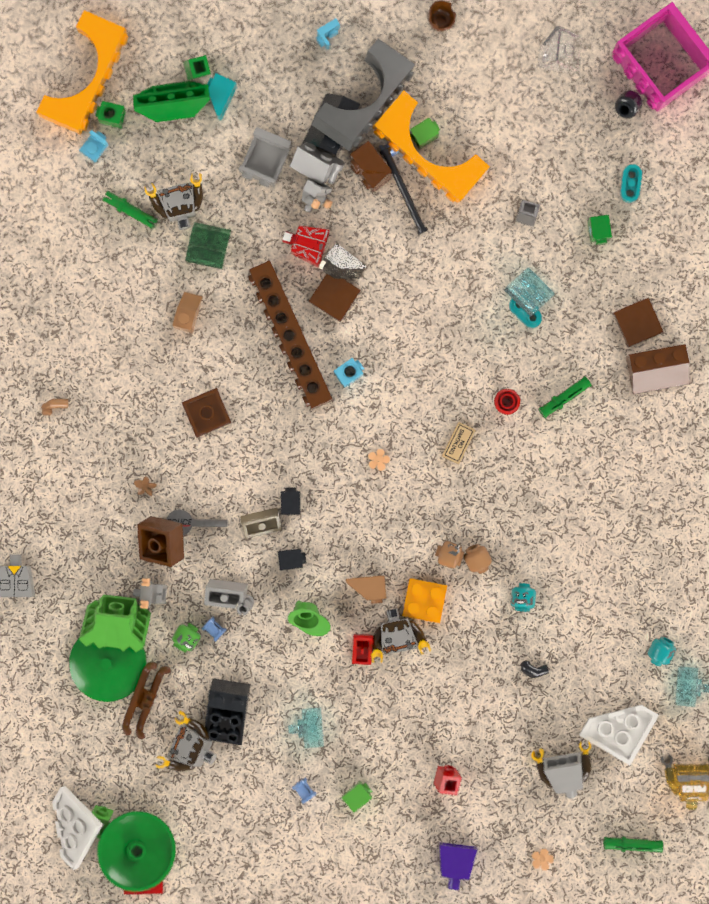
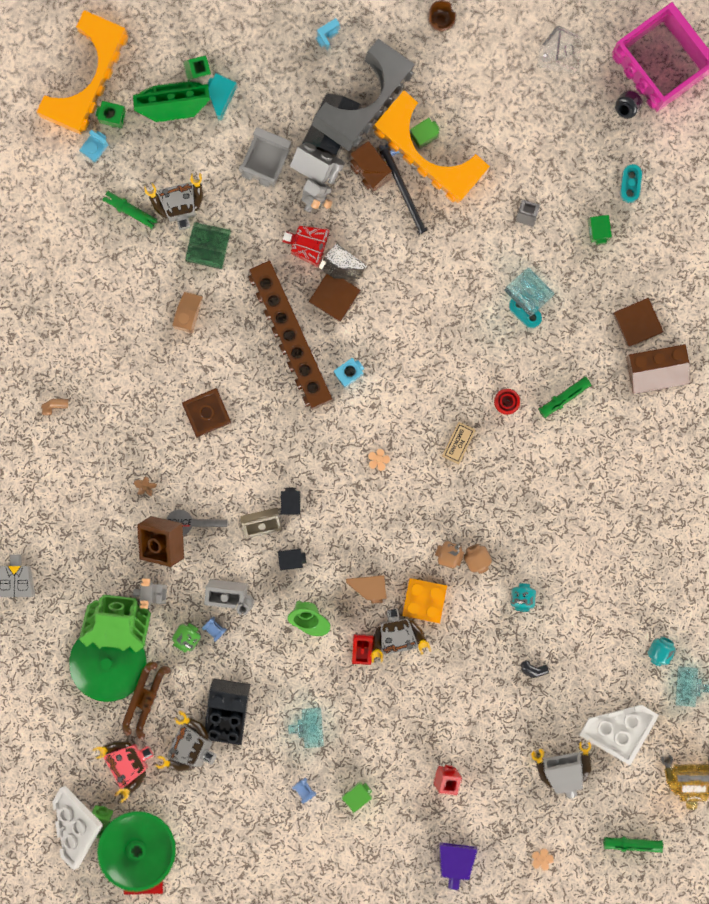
(126, 764): none -> torso

